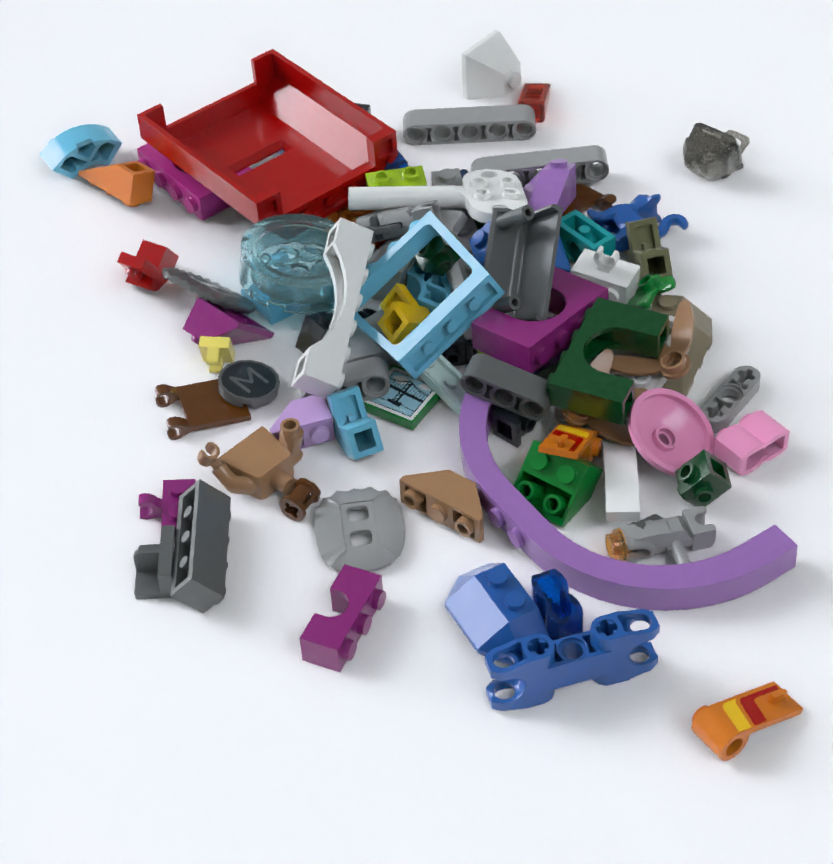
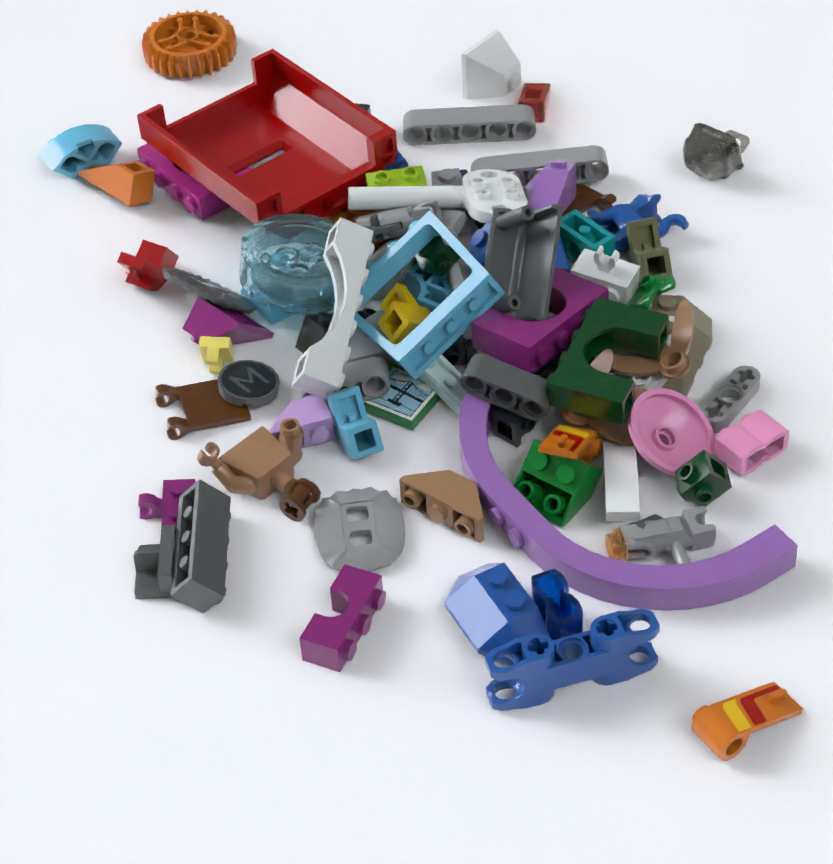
(189, 44): none -> orange gear

